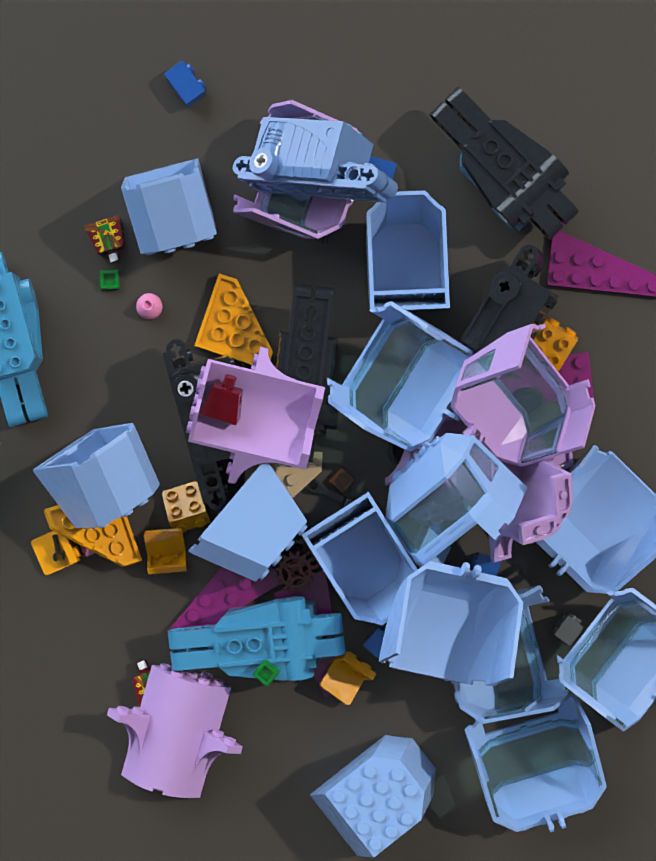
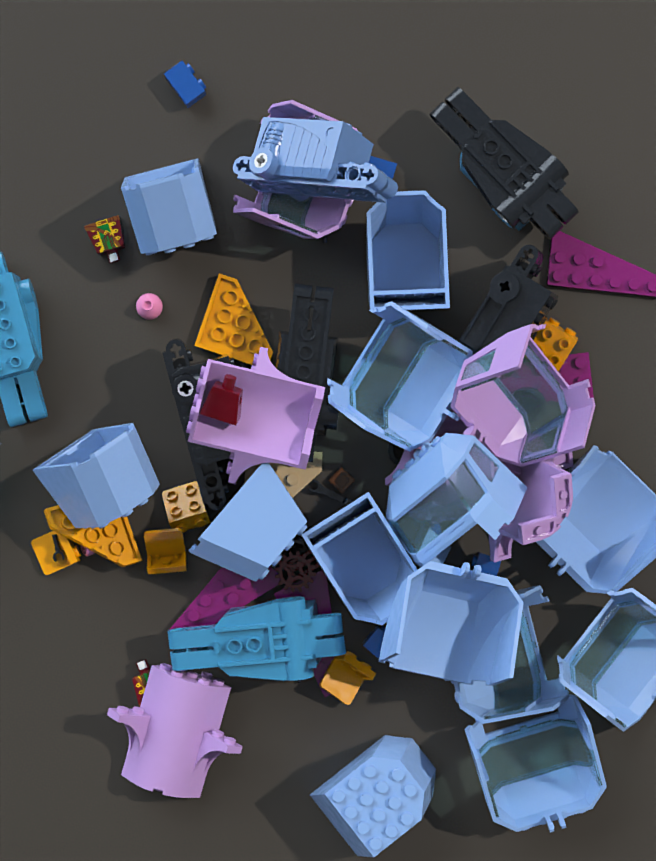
(109, 280): green tile -> none
(266, 672): green tile -> none
(567, 628): dark grey brick -> none

